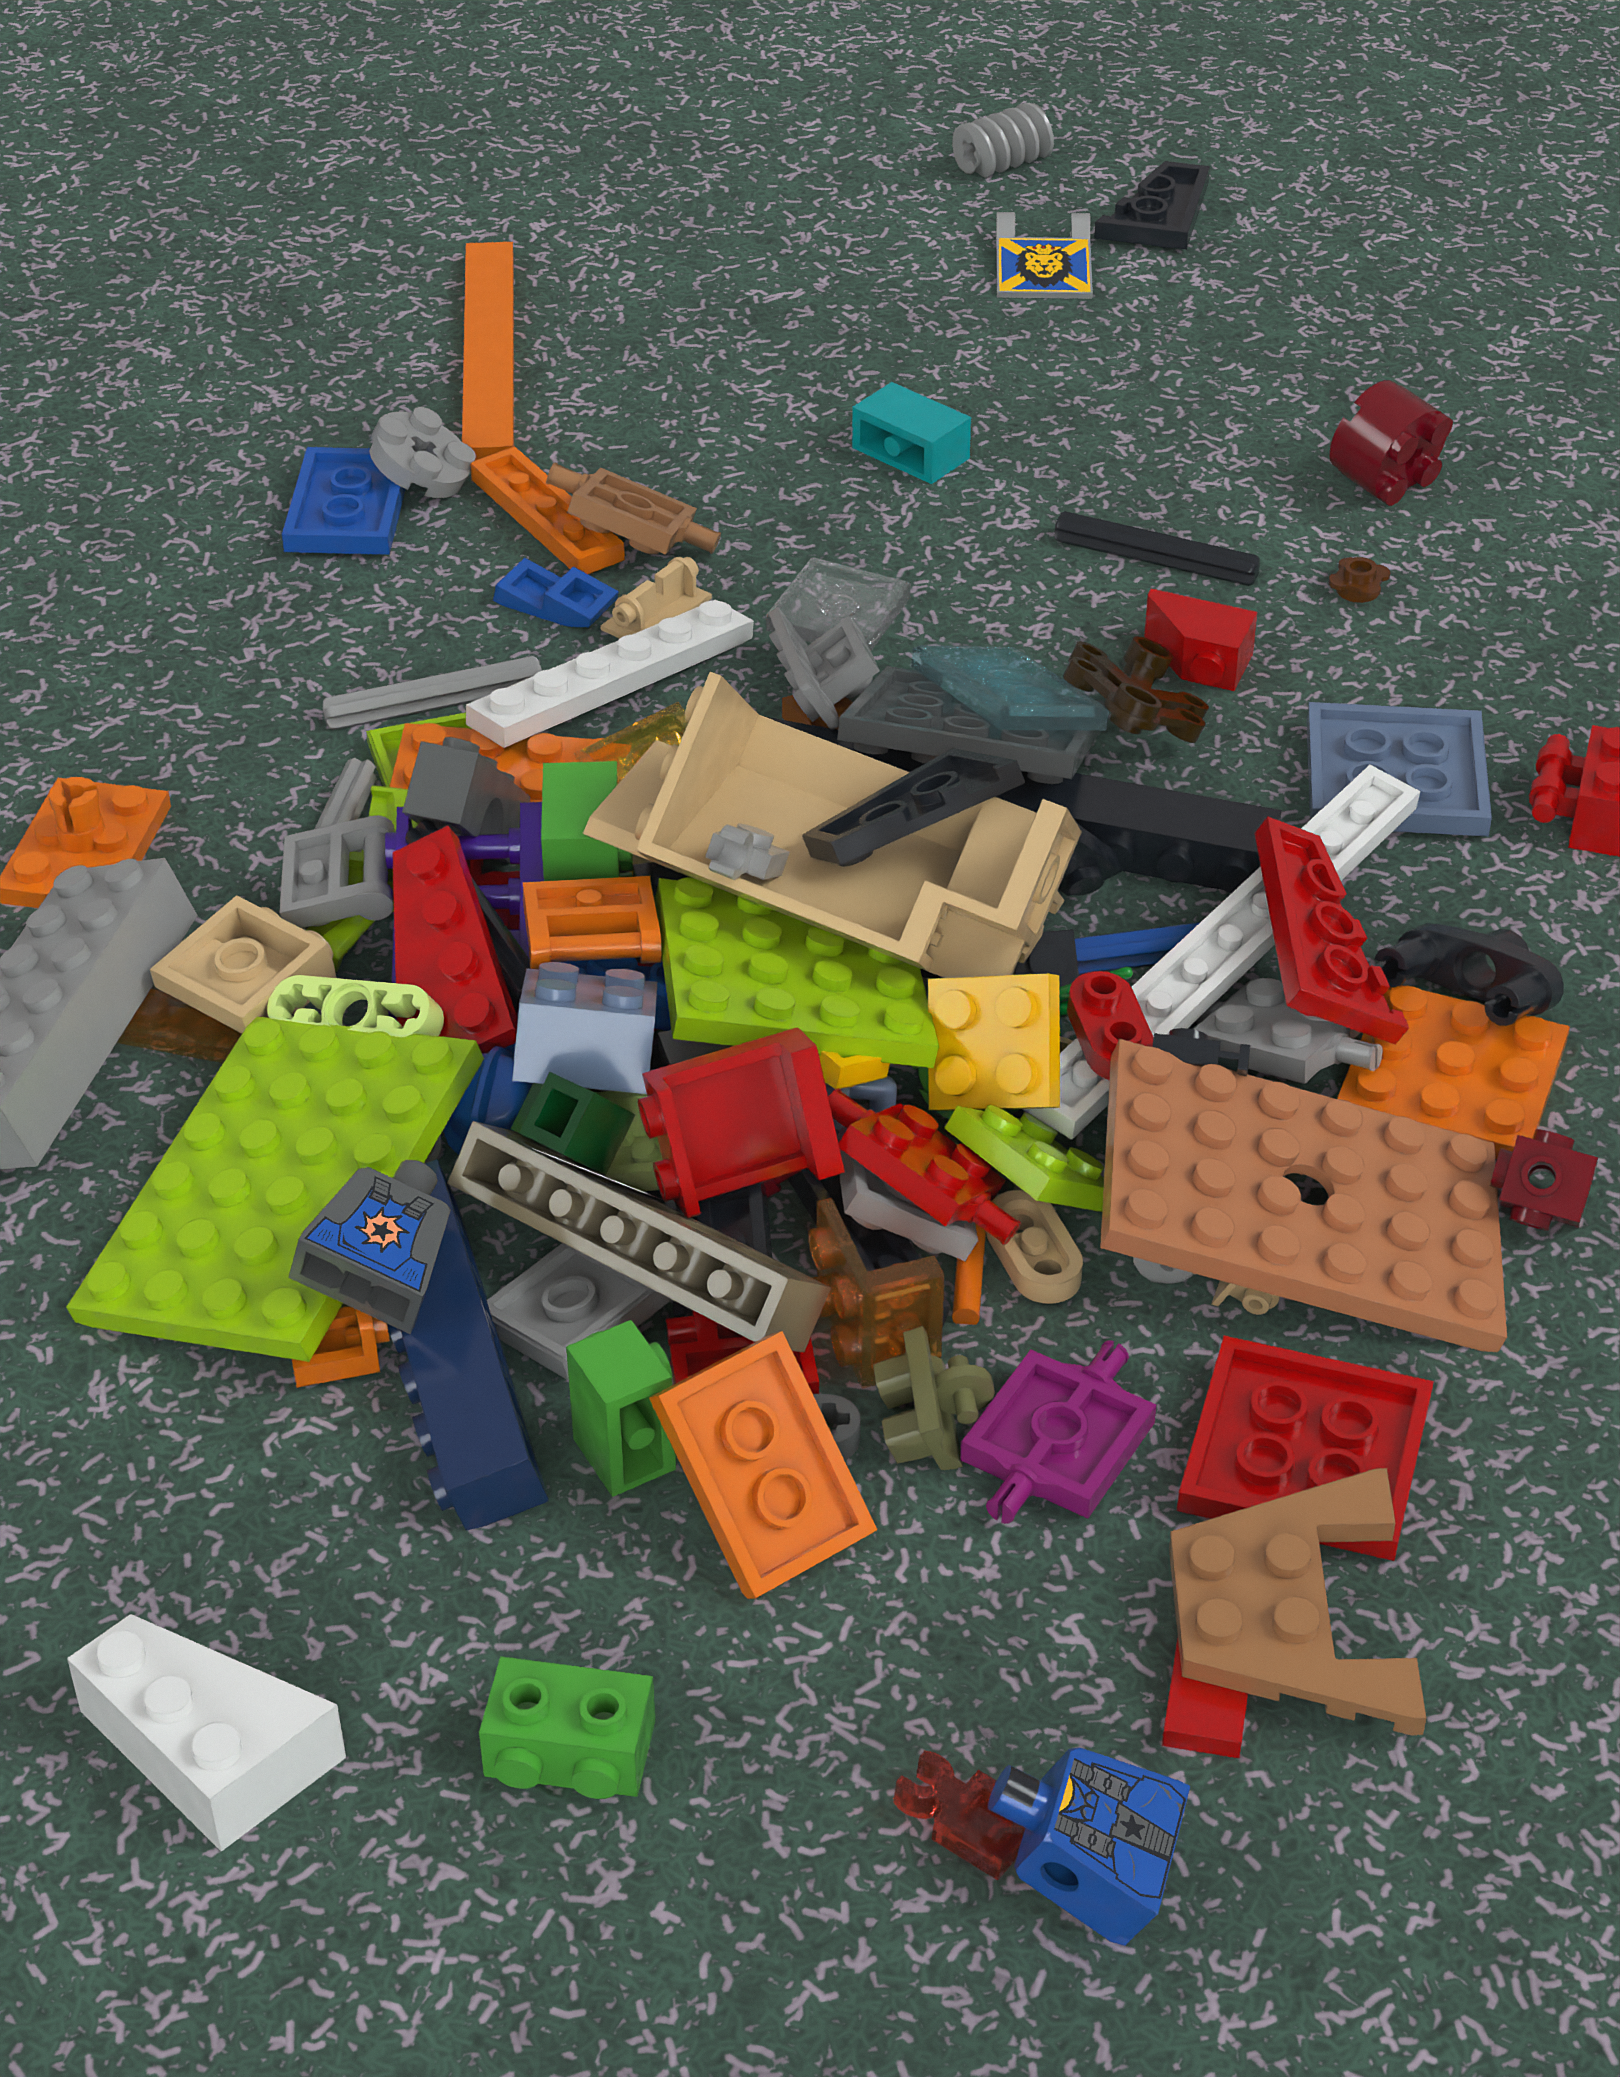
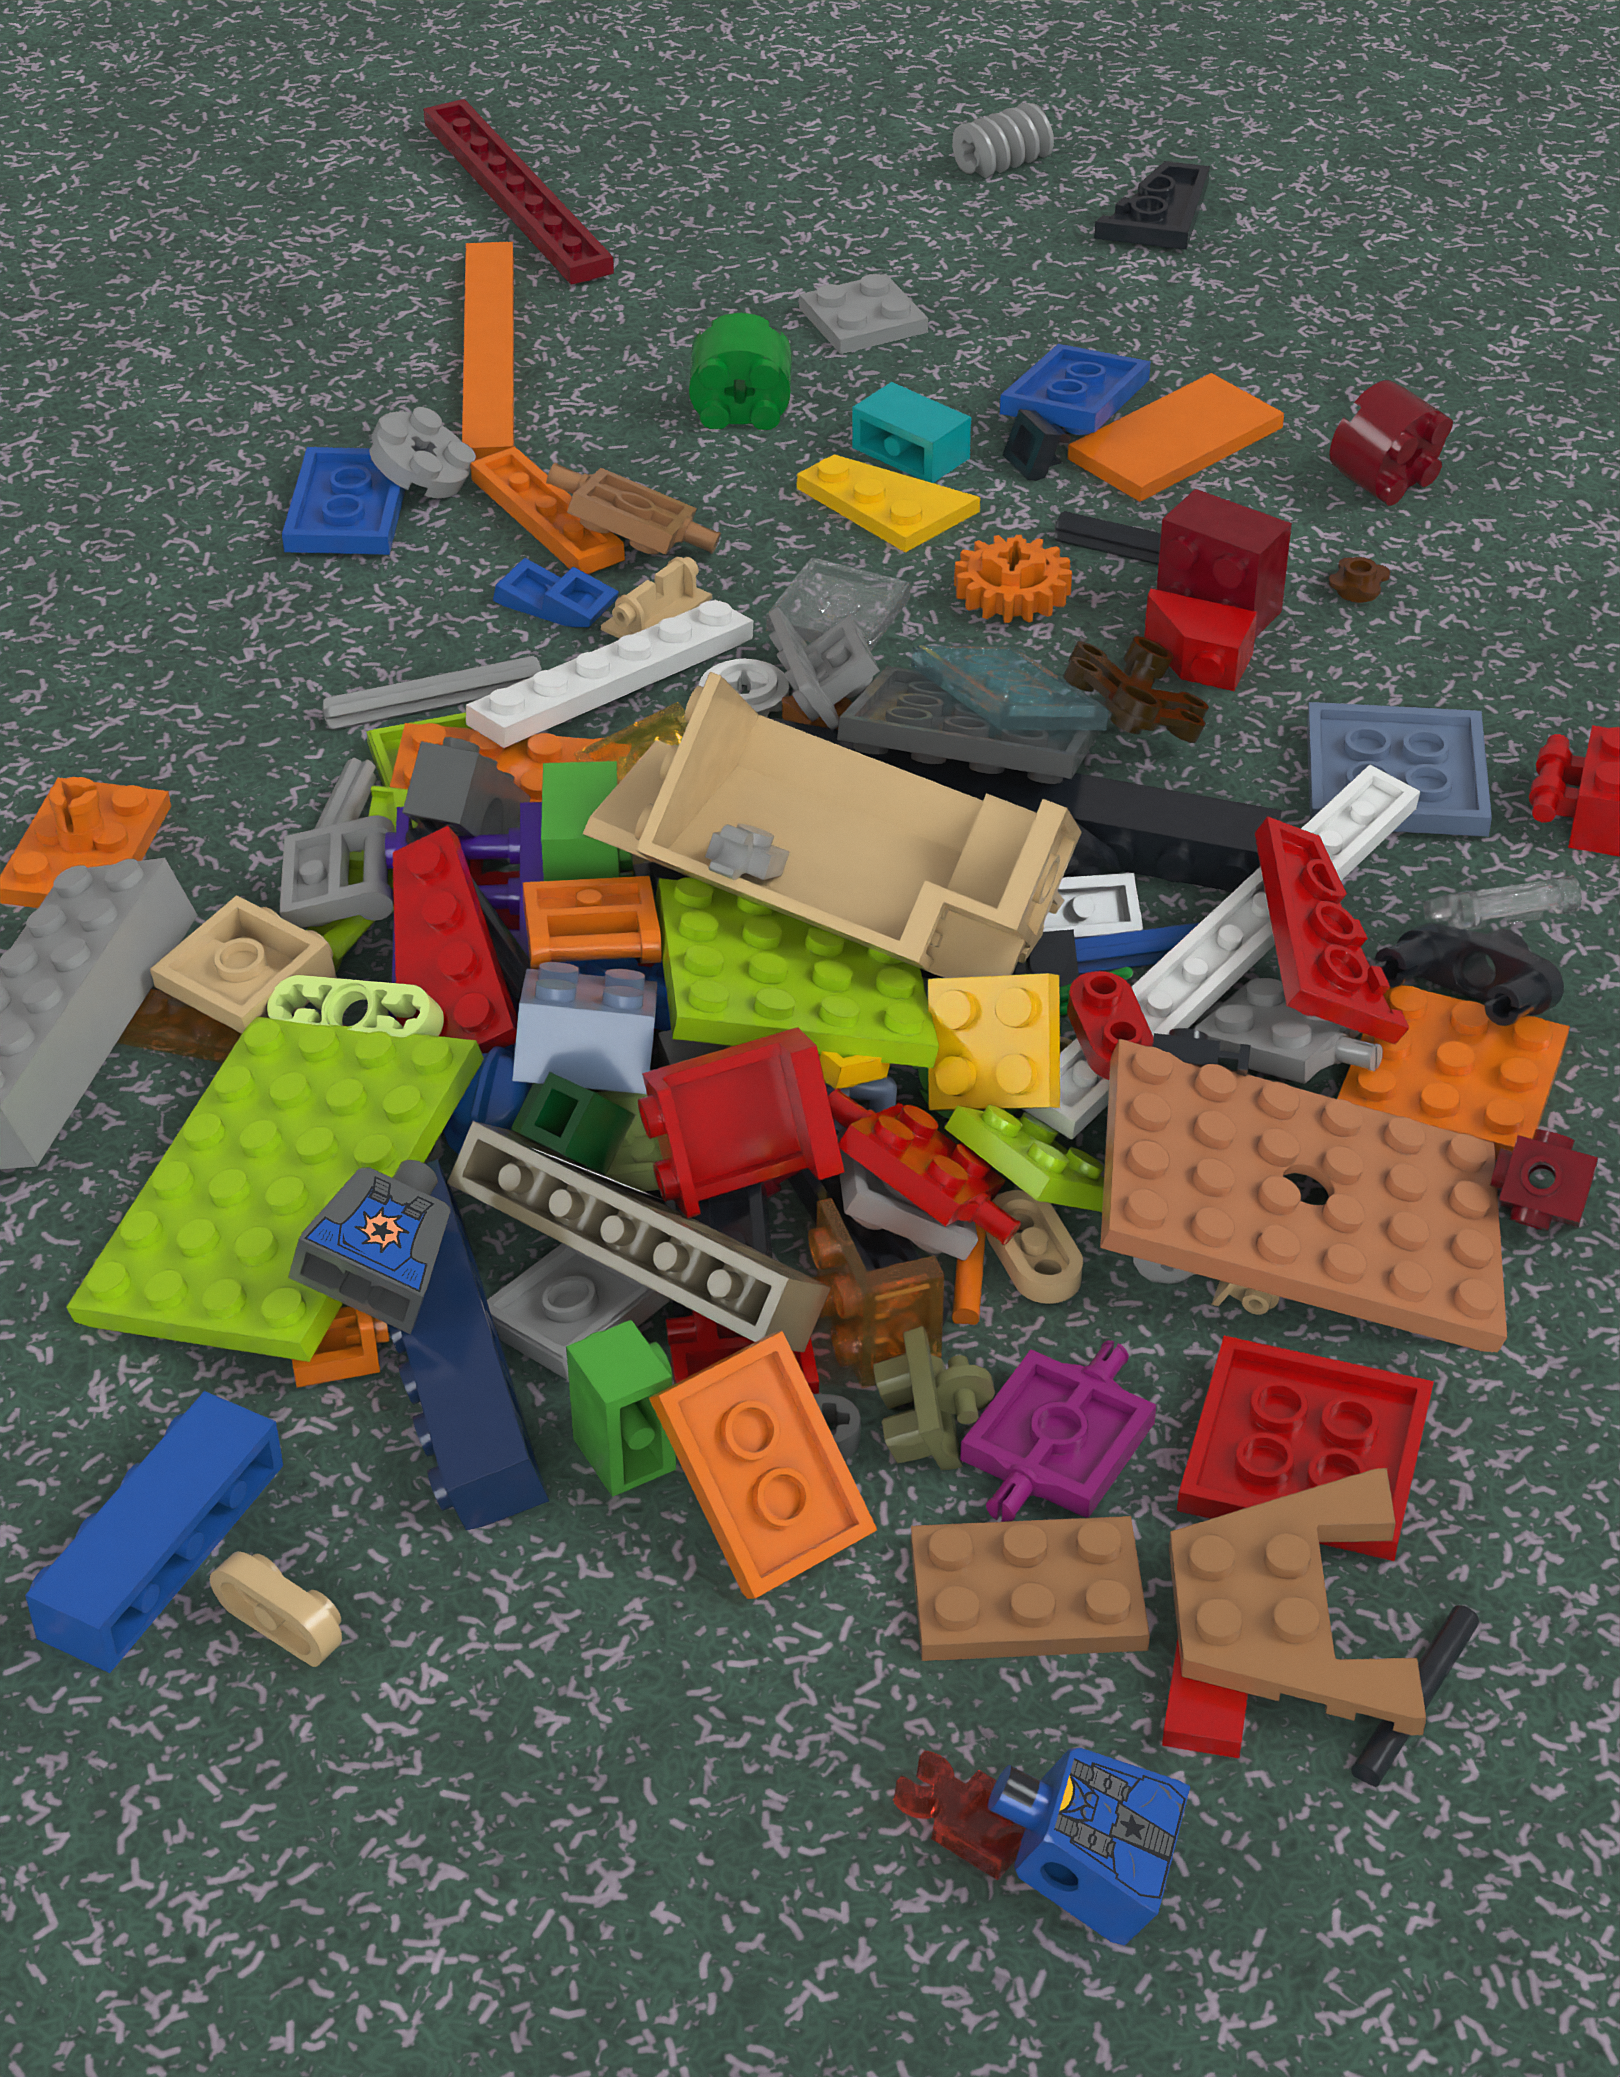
(154, 1531): none -> blue brick
(205, 1726): white wedge -> none
(278, 1608): none -> tan plate
(519, 192): none -> dark red plate
(567, 1727): bright green brick -> none
(740, 373): none -> green brick
(763, 680): none -> white gear
(863, 313): none -> light grey plate
(886, 502): none -> yellow wing
(912, 803): black wing -> none
(1013, 578): none -> orange gear
(1028, 1588): none -> medium nougat plate
(1033, 444): none -> black tile
(1043, 264): flag -> none
(1076, 387): none -> blue plate
(1097, 905): none -> plate
(1175, 436): none -> orange tile
(1225, 555): none -> dark red brick
(1433, 1669): none -> black bar
(1515, 902): none -> clear plate

